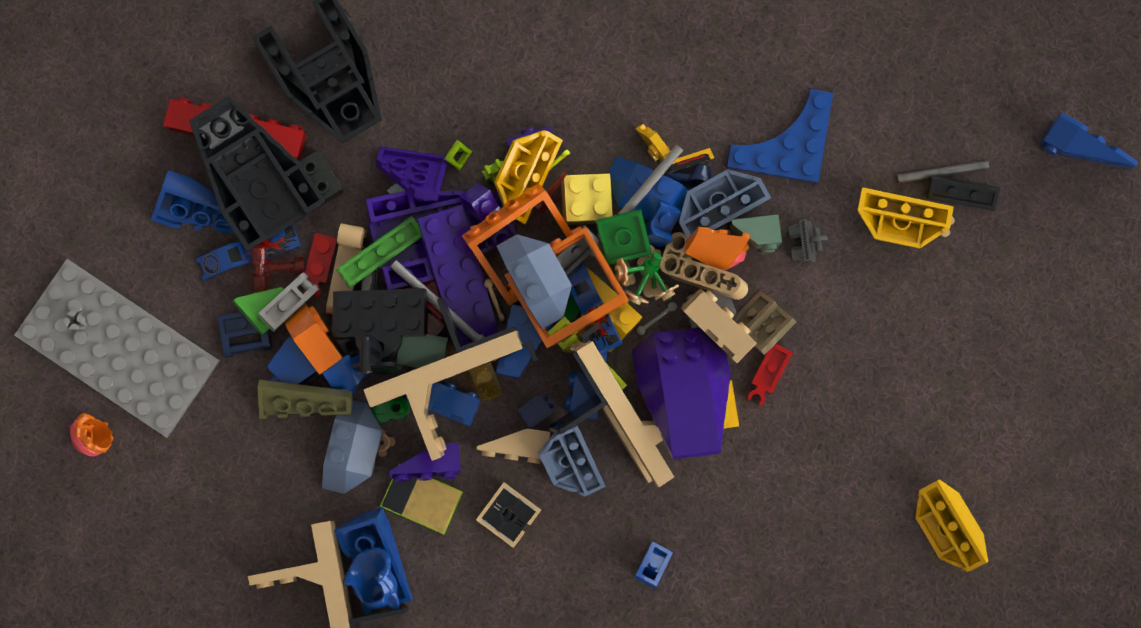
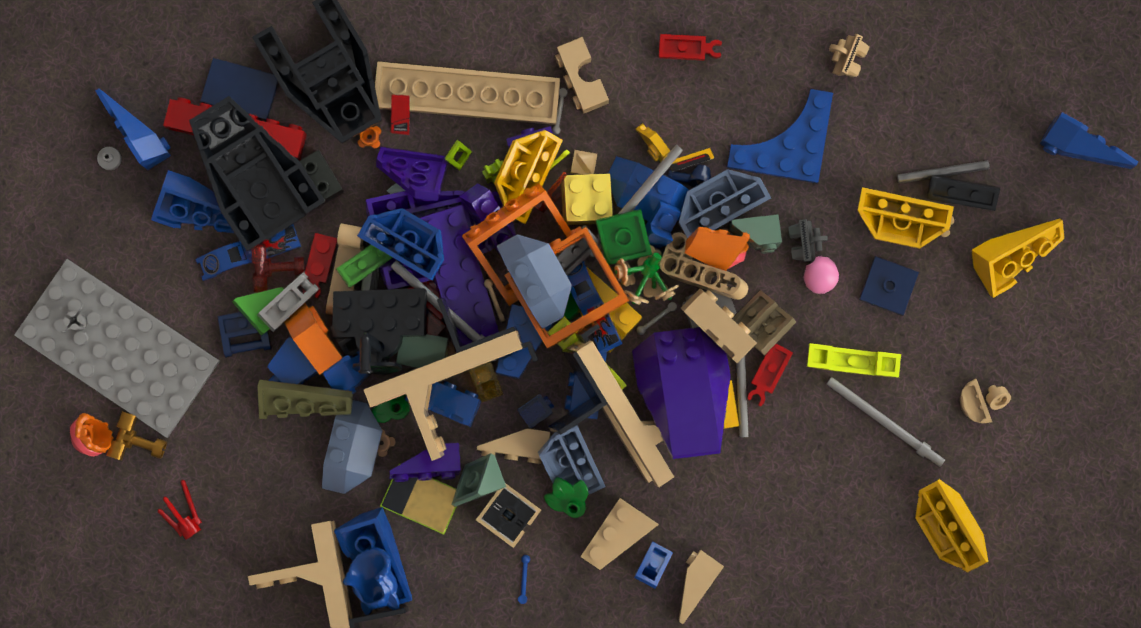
(112, 162): none -> light grey tile
(127, 437): none -> pearl gold bar
(142, 141): none -> blue wedge
(187, 526): none -> red plant
(246, 86): none -> dark blue tile
(374, 141): none -> orange plate
(400, 114): none -> red sticker
(406, 240): none -> blue wedge
(469, 92): none -> tan plate
(478, 480): none -> sand green slope
(522, 598): none -> blue hinge
(562, 93): none -> light grey hinge
(565, 495): none -> green plate
(583, 163): none -> tan tile
(587, 94): none -> tan arch
(617, 533): none -> tan wedge
(686, 47): none -> red plate
(698, 579): none -> tan slope
(742, 398): none -> light grey bar
(821, 275): none -> bright pink hair
(845, 53): none -> tan hips
(853, 361): none -> neon yellow slope
(889, 286): none -> dark blue plate
(922, 448): none -> light grey bar
(973, 403): none -> tan plate
(997, 397): none -> tan tile
(1005, 256): none -> yellow wedge

